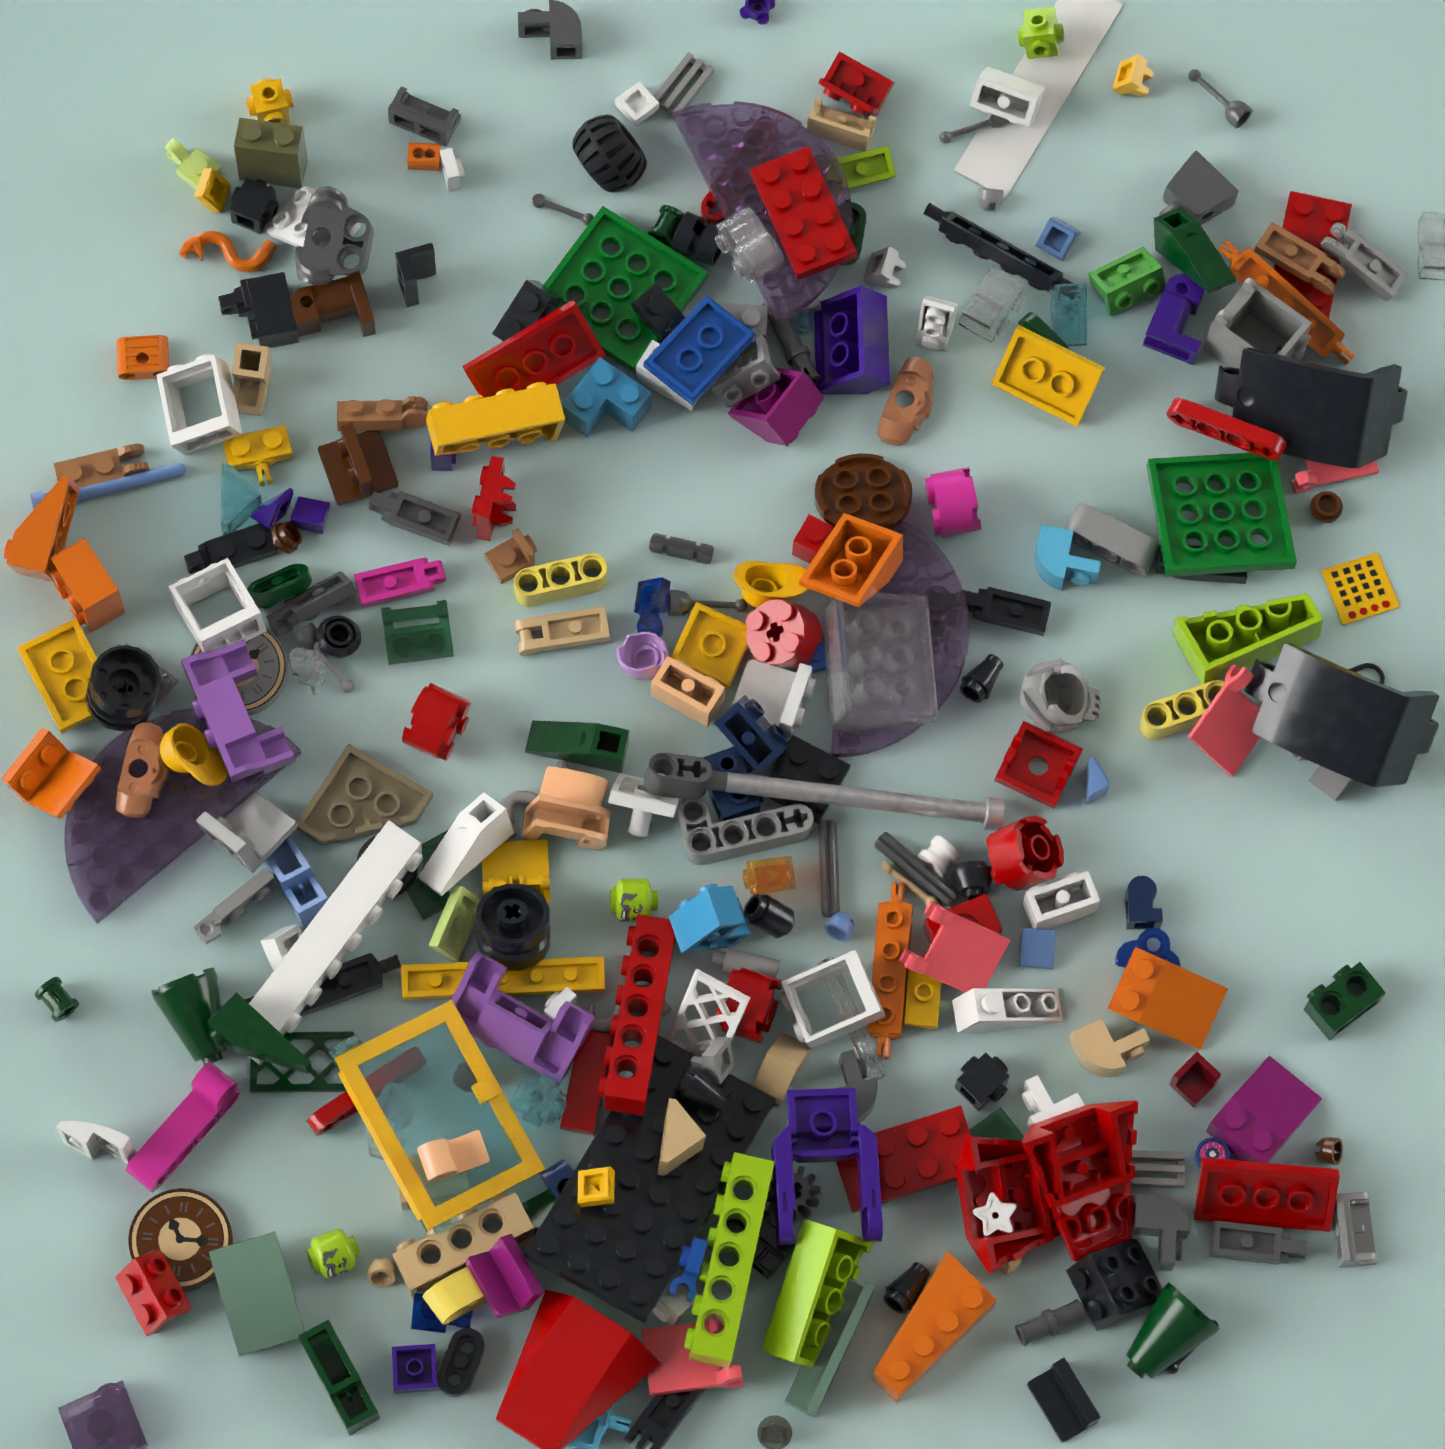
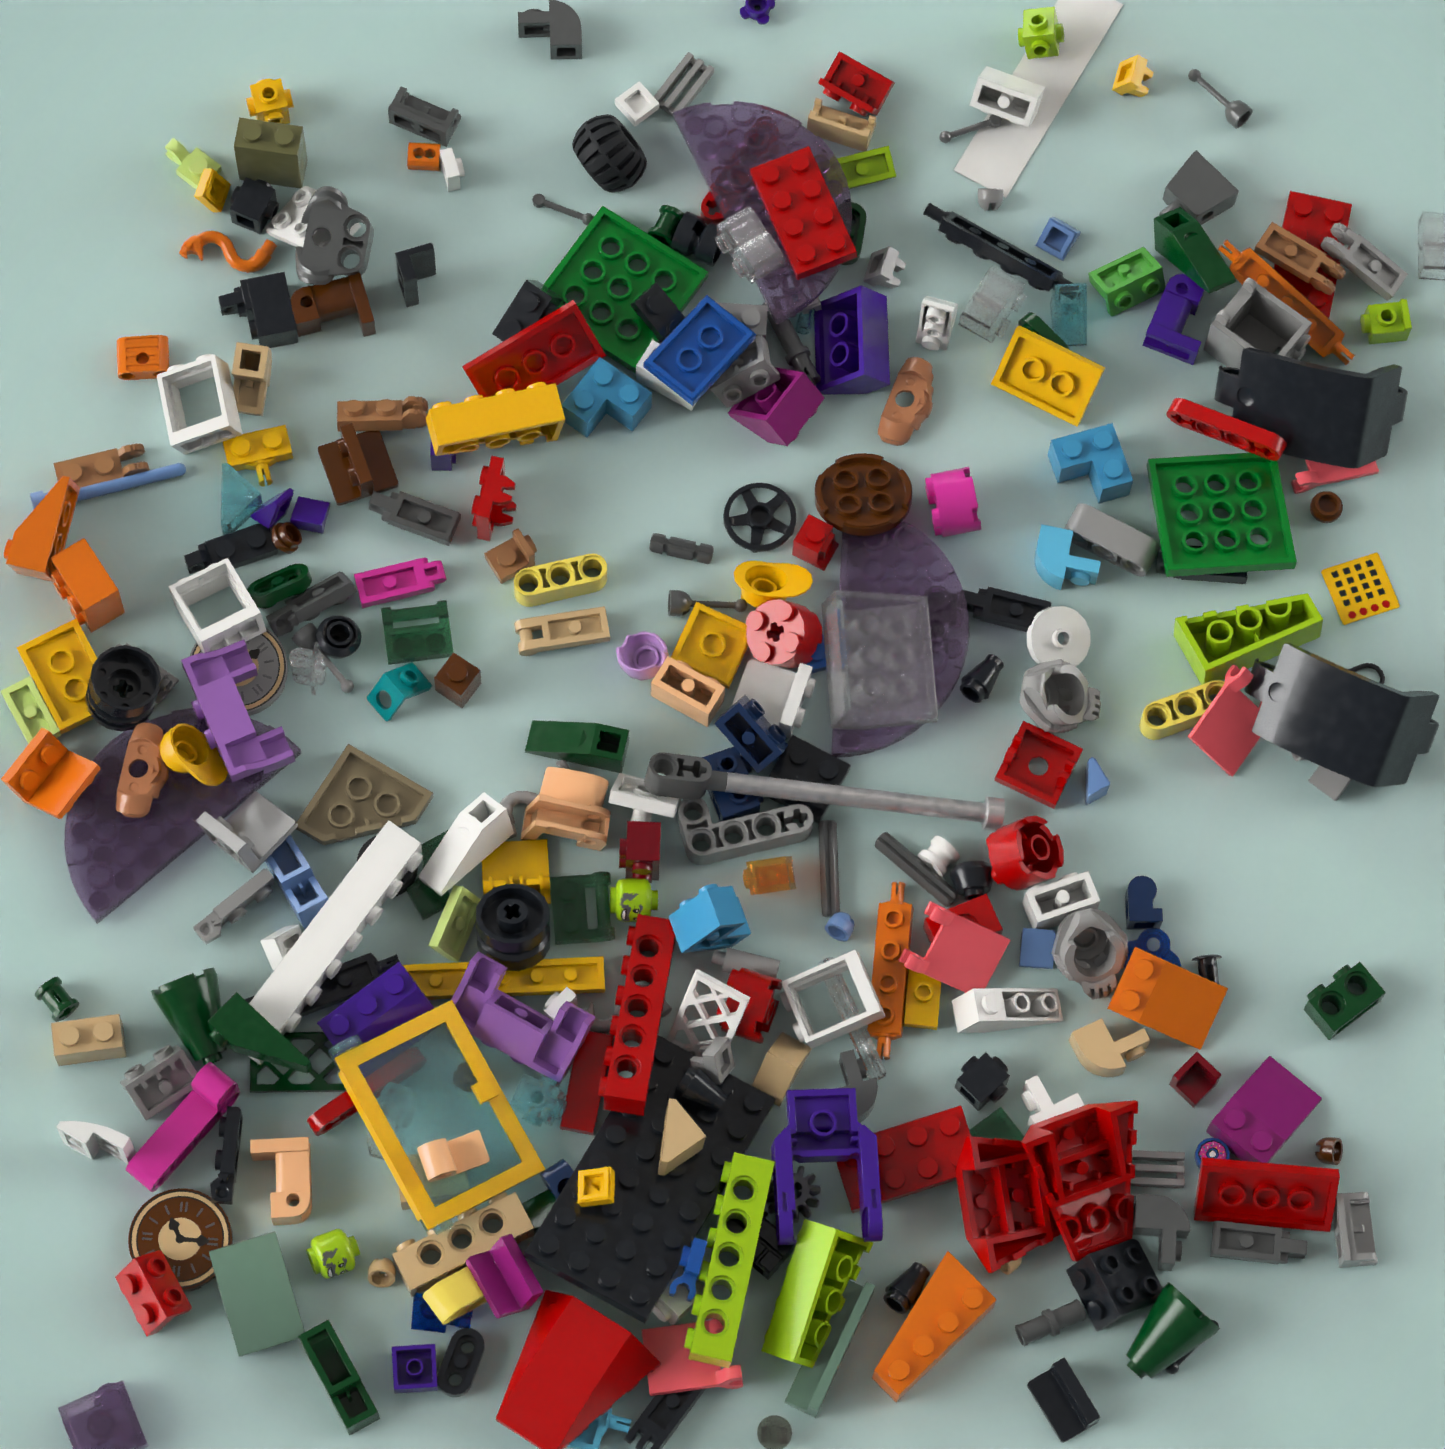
(29, 709): none -> yellowish green plate
(88, 1040): none -> tan brick
(160, 1081): none -> light grey bracket
(227, 1159): none -> black hinge
(292, 1177): none -> light nougat piece
(377, 1007): none -> dark purple slope
(401, 685): none -> teal bracket
(436, 721): red brick -> none
(457, 680): none -> reddish brown brick
(571, 912): none -> clear green plate
(641, 850): none -> dark red brick
(650, 601): clear blue plate -> none
(759, 517): none -> black wheel
(769, 915): black brick -> none
(854, 561): orange slope -> none
(909, 884): tan hinge -> none
(1003, 1209): white plate -> none
(1044, 632): none -> white plate
(1090, 951): none -> light grey helmet
(1093, 454): none -> dark azure brick
(1208, 966): none -> black piece
(1386, 331): none -> lime brick

